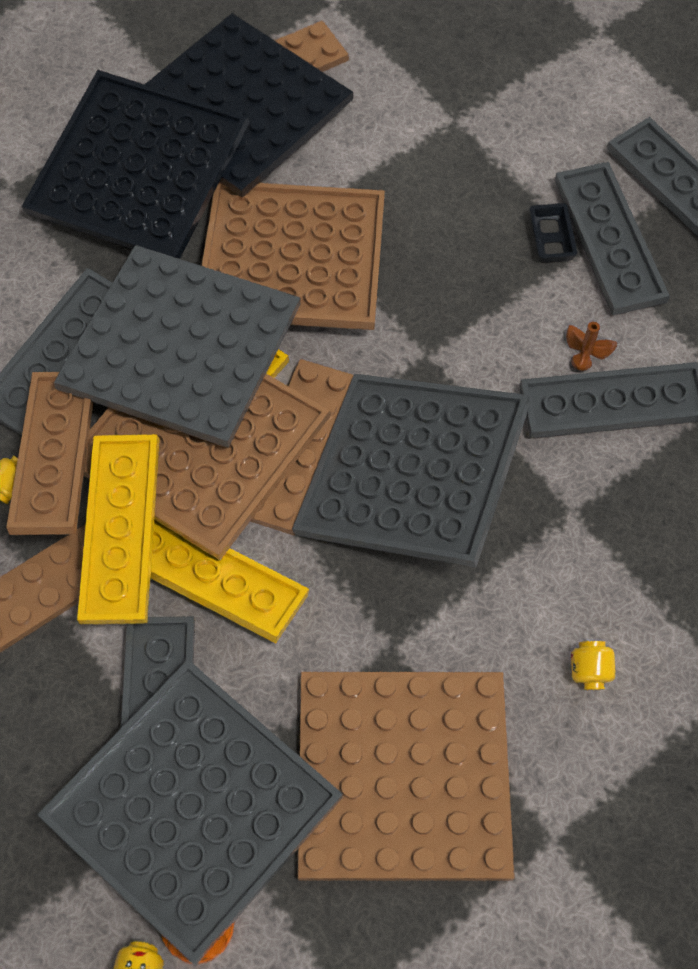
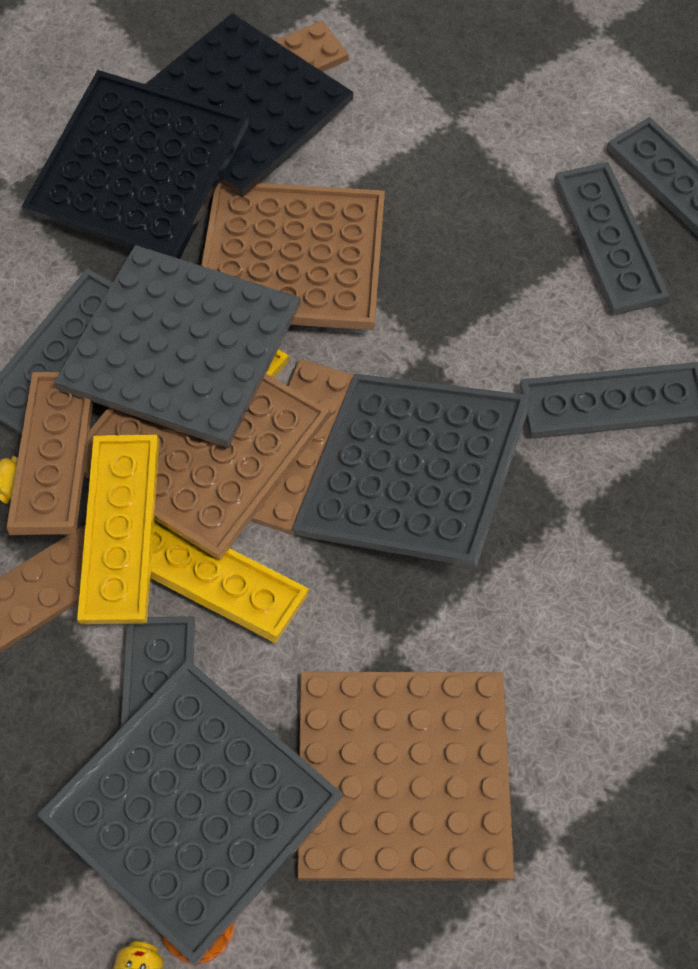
(564, 236): black piece -> none
(588, 345): dark orange plant -> none
(593, 664): yellow head -> none

